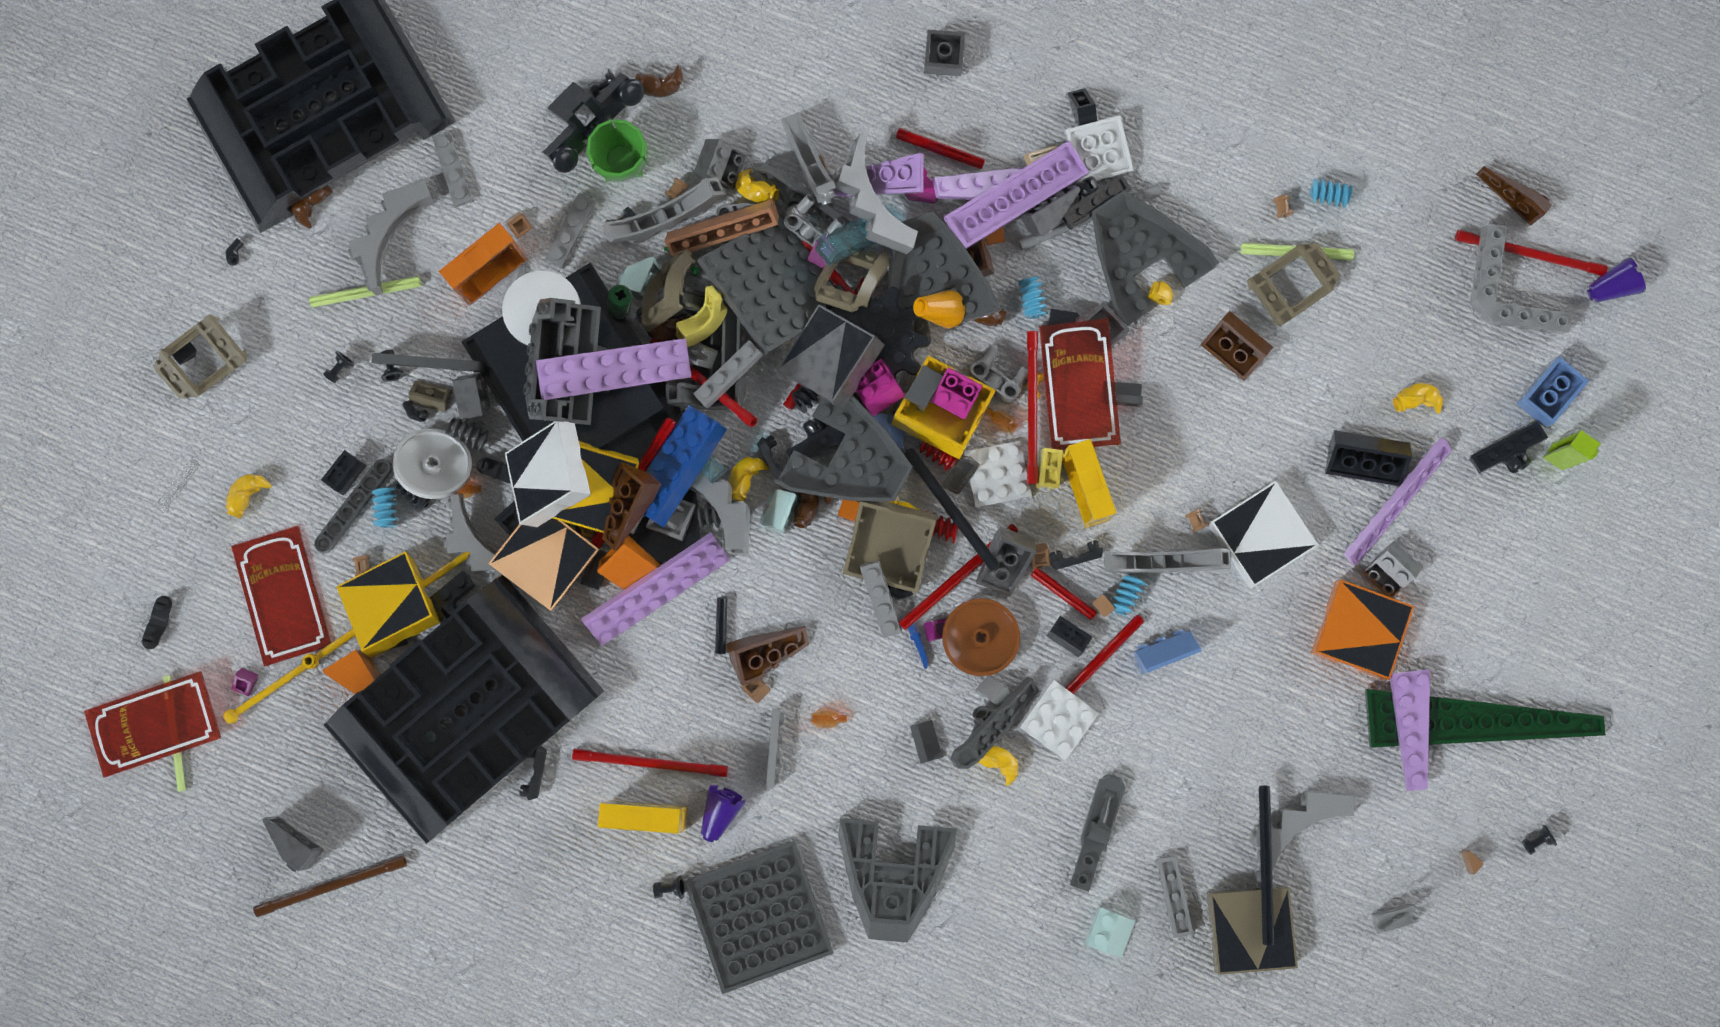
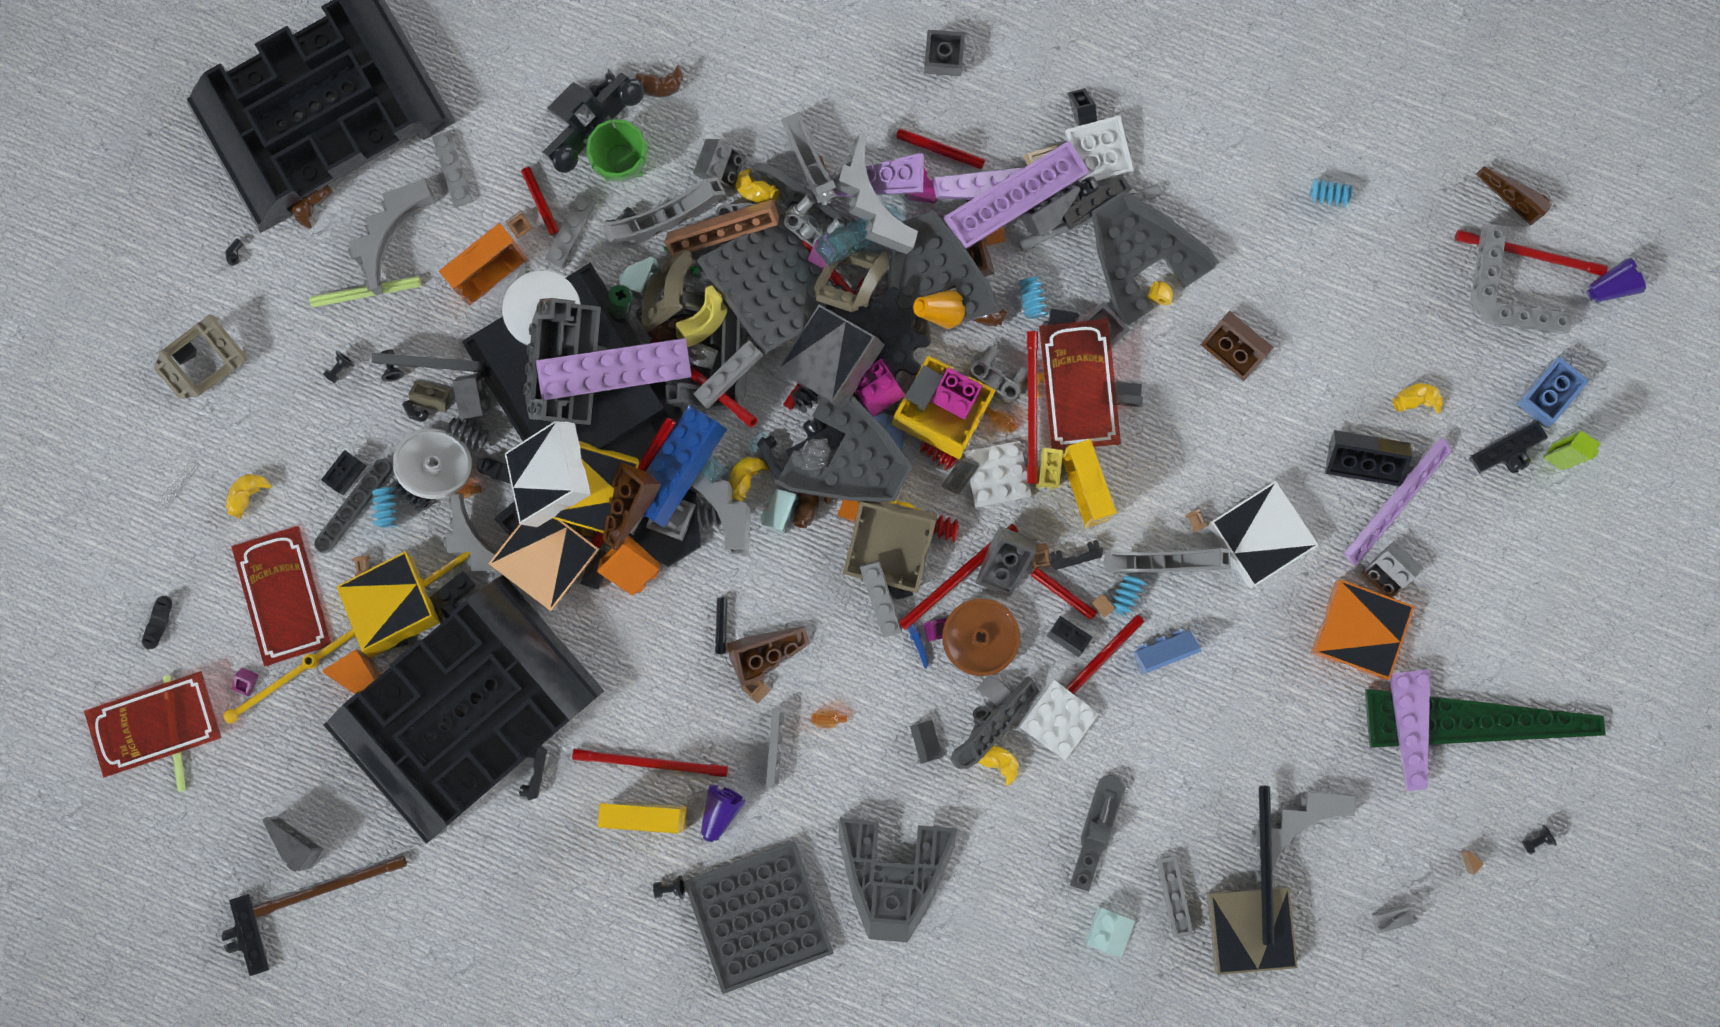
(246, 935): none -> black plate
(540, 201): none -> red axle
(655, 589): lavender plate -> none
(676, 189): medium nougat bush -> none
(812, 455): none -> clear piece
(951, 509): black axle -> none
(1272, 298): dark tan wedge -> none
(1281, 250): yellowish green axle -> none
(1283, 206): medium nougat bush -> none

